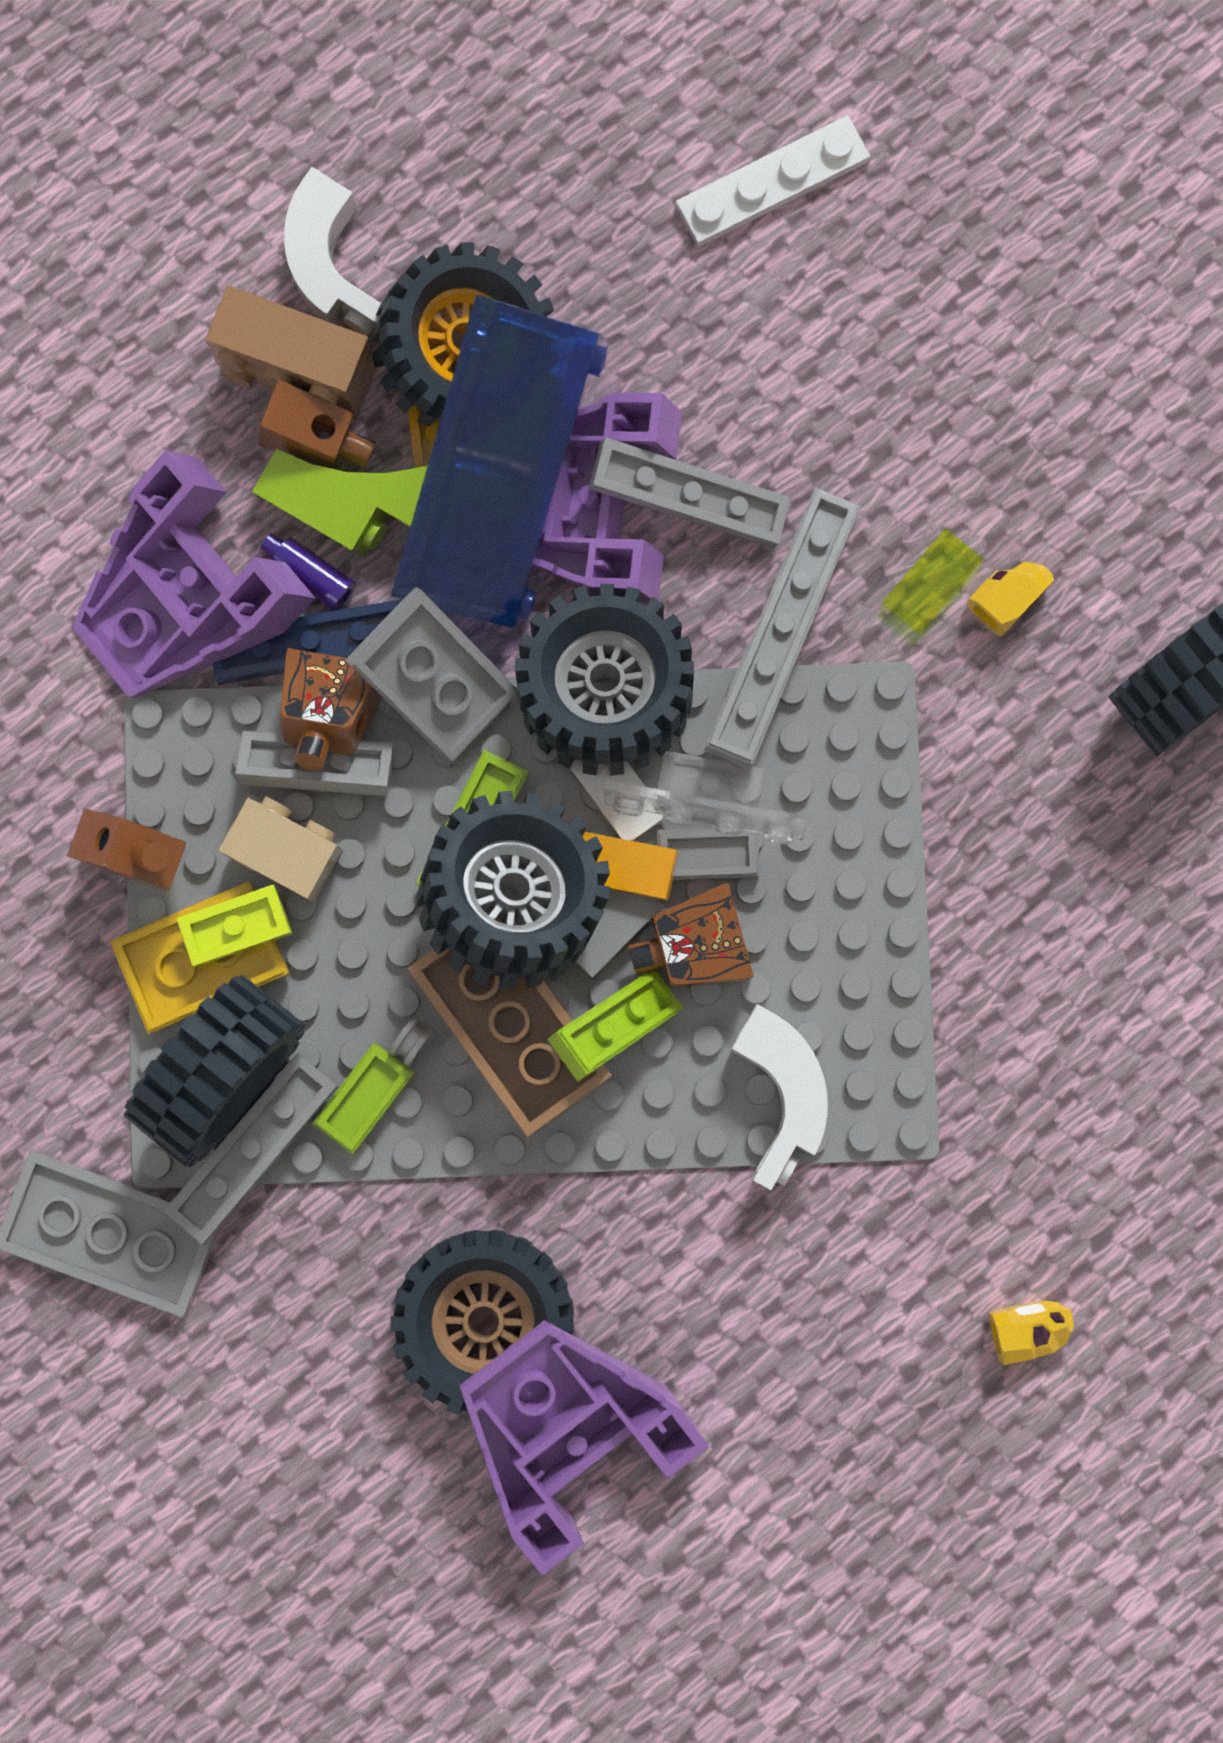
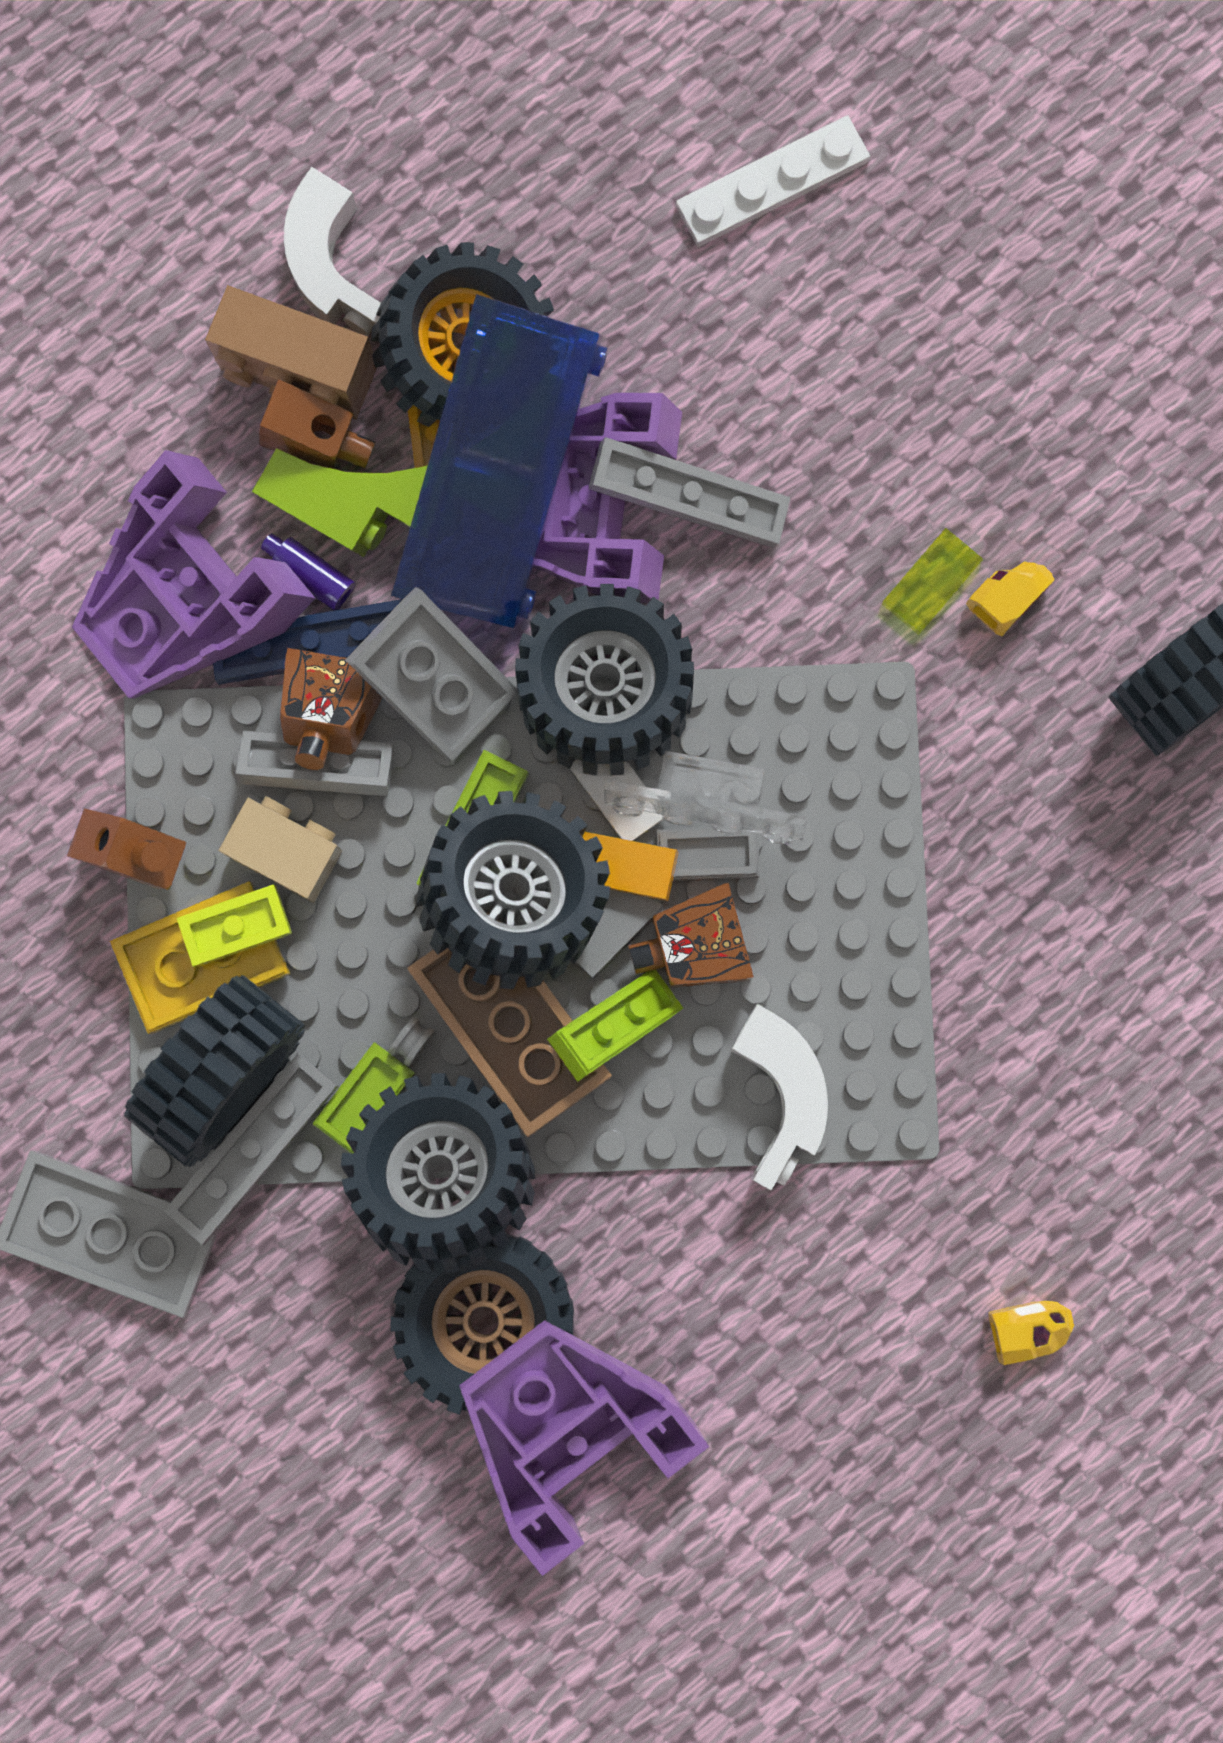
(423, 1122): none -> black wheel
(782, 629): light grey tile -> none

